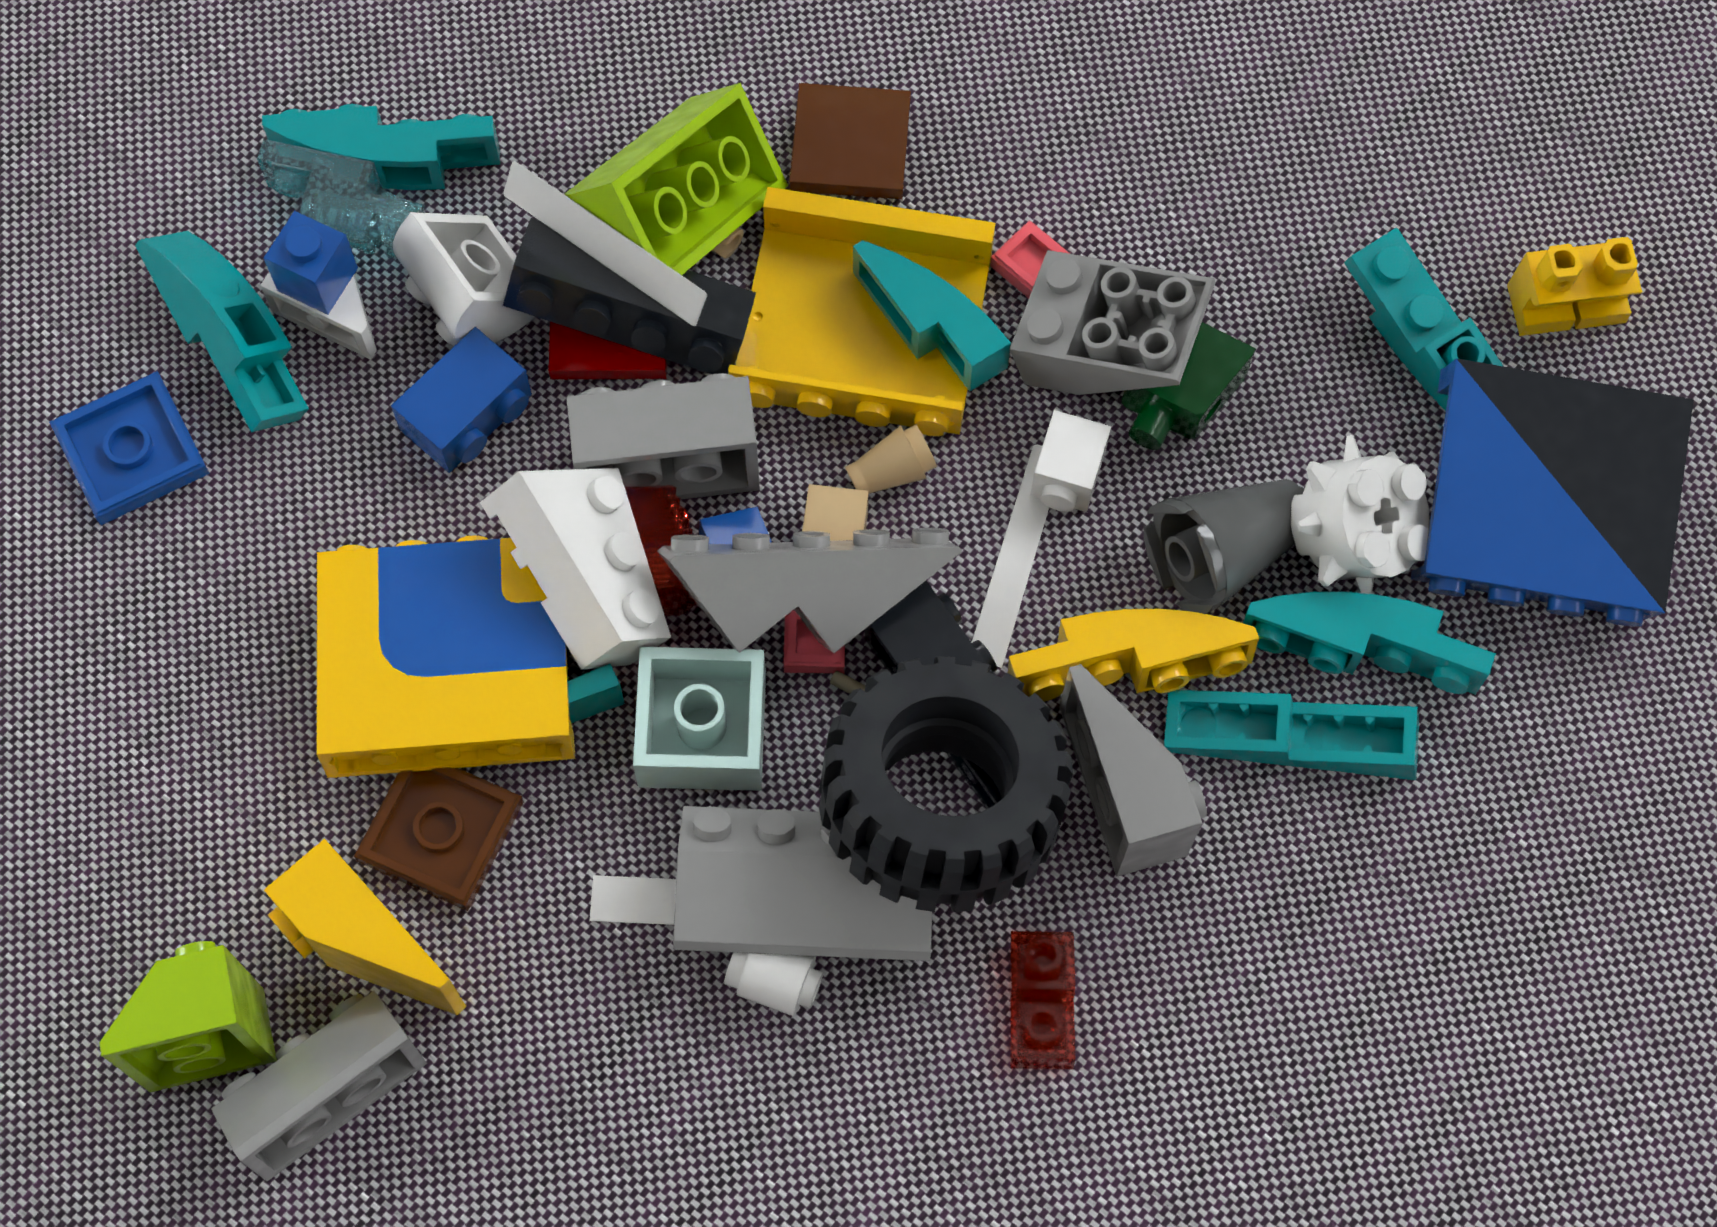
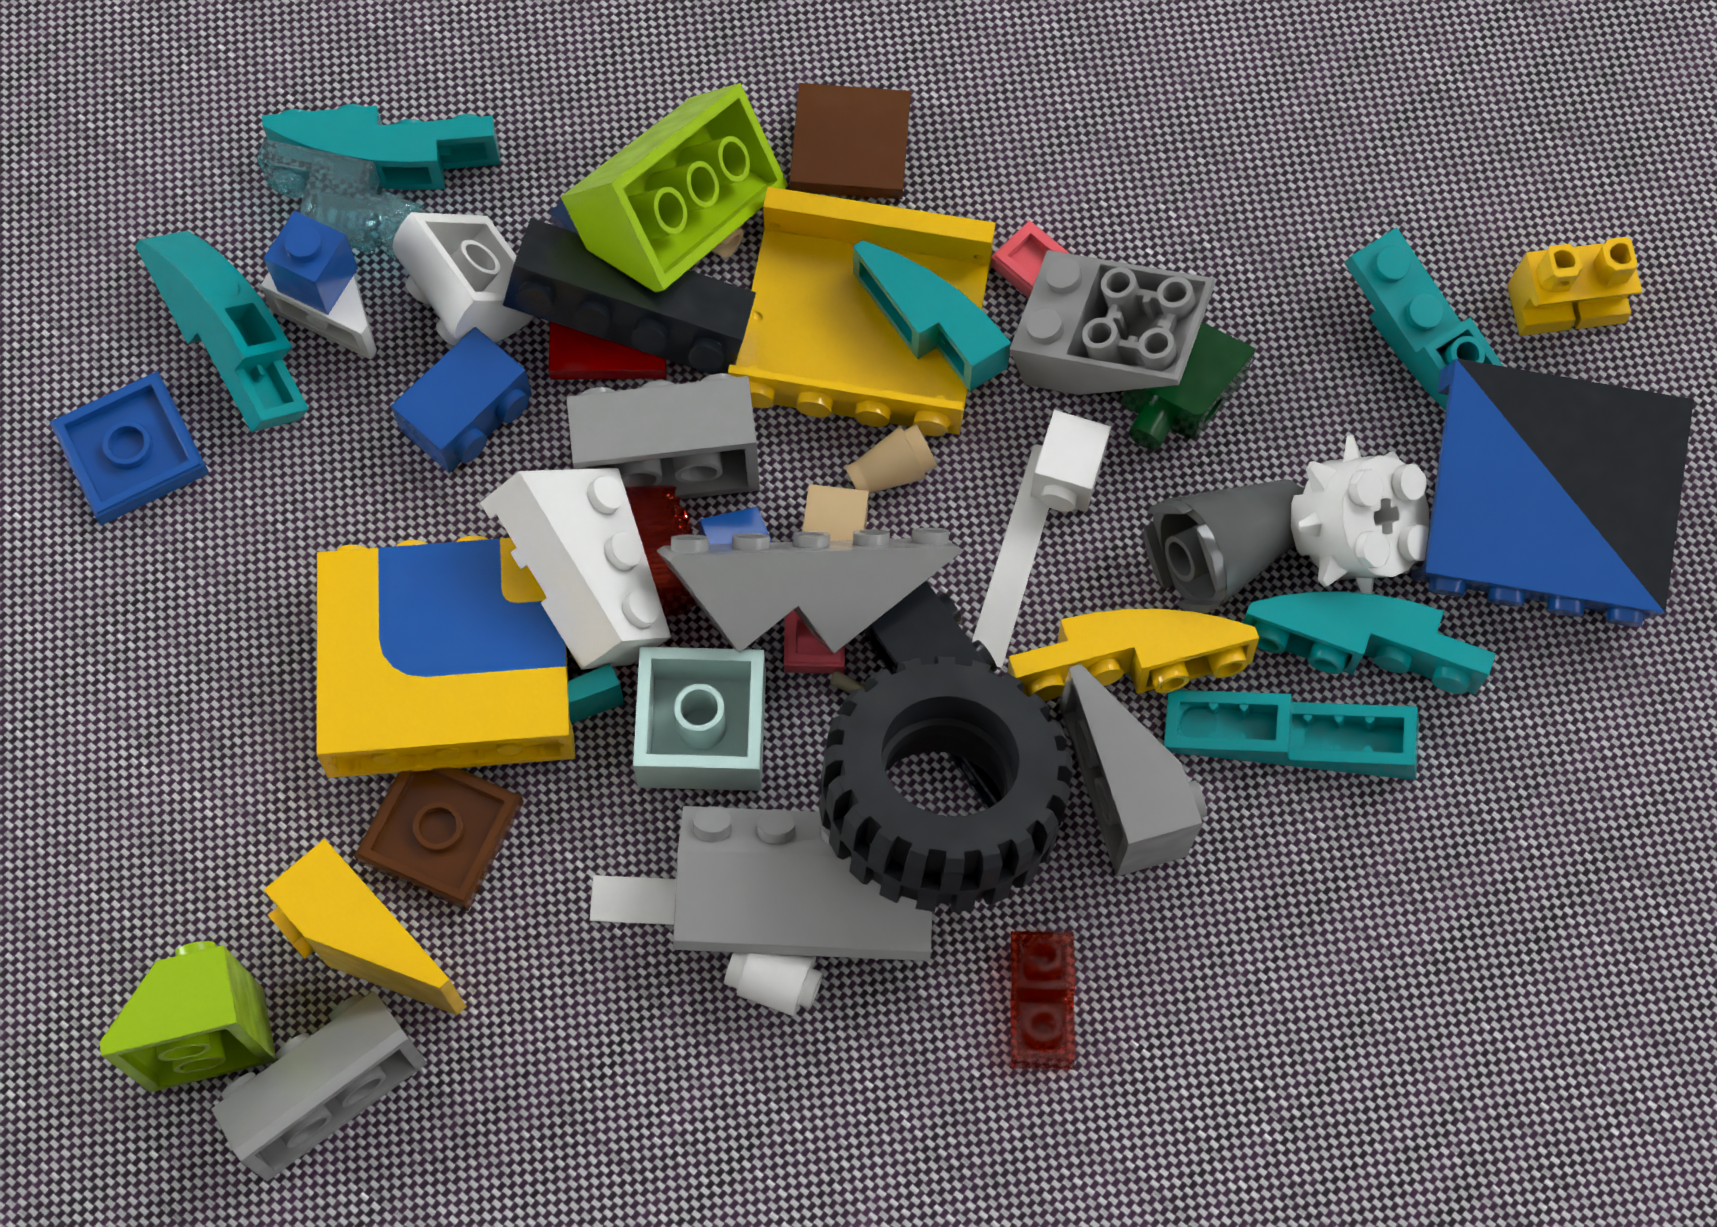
(605, 244): white sticker -> none

